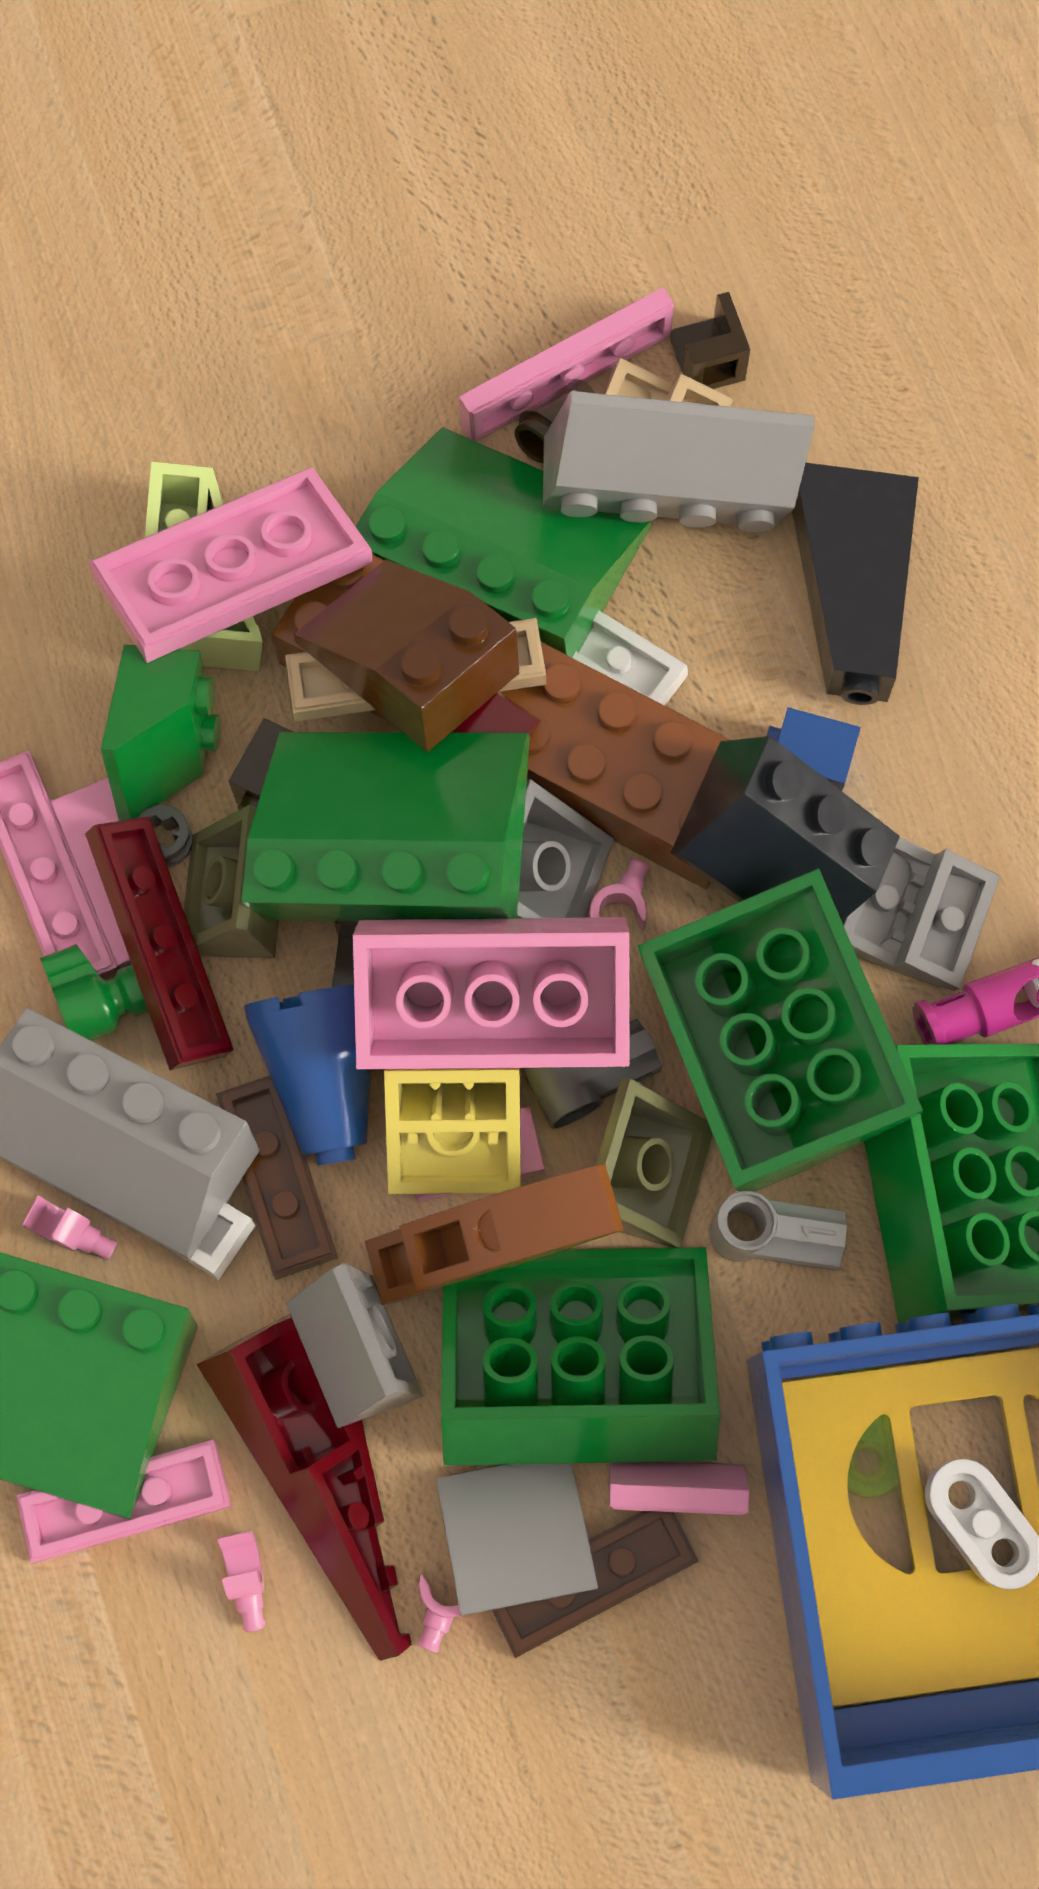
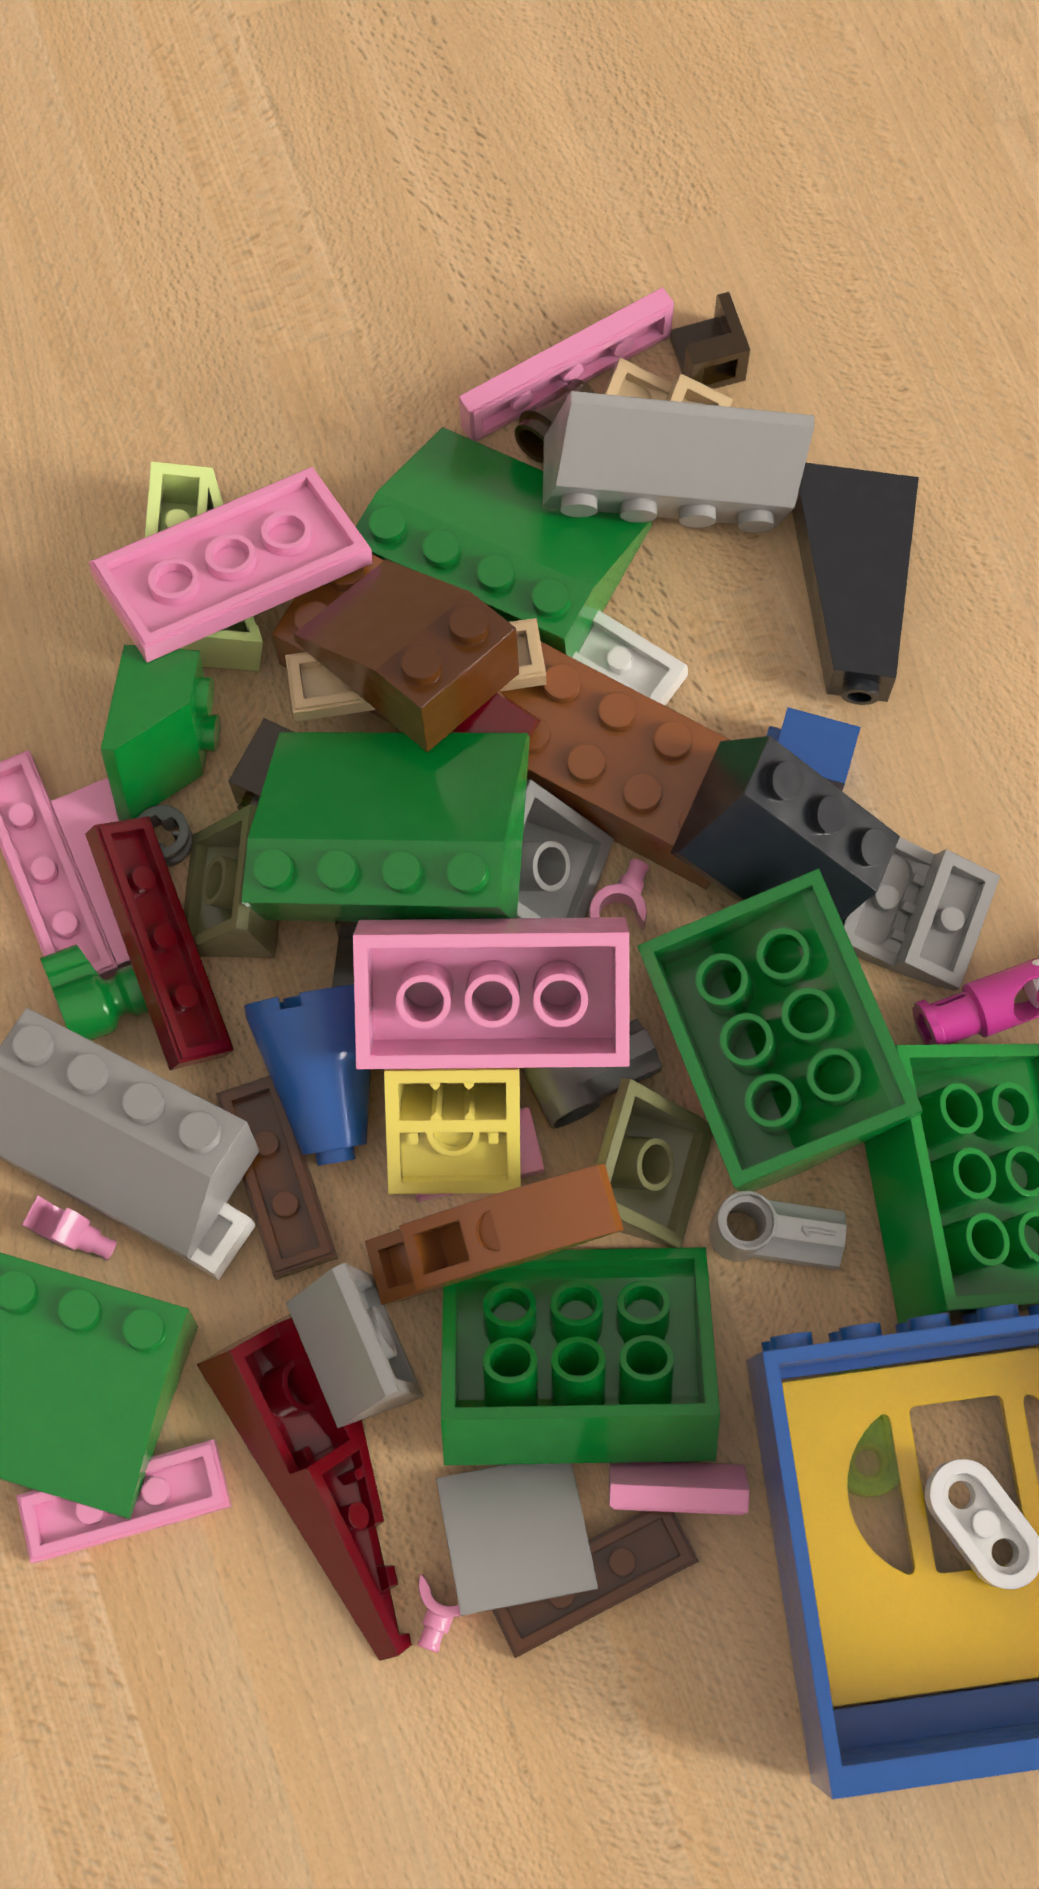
(244, 1577): bright pink piece -> none

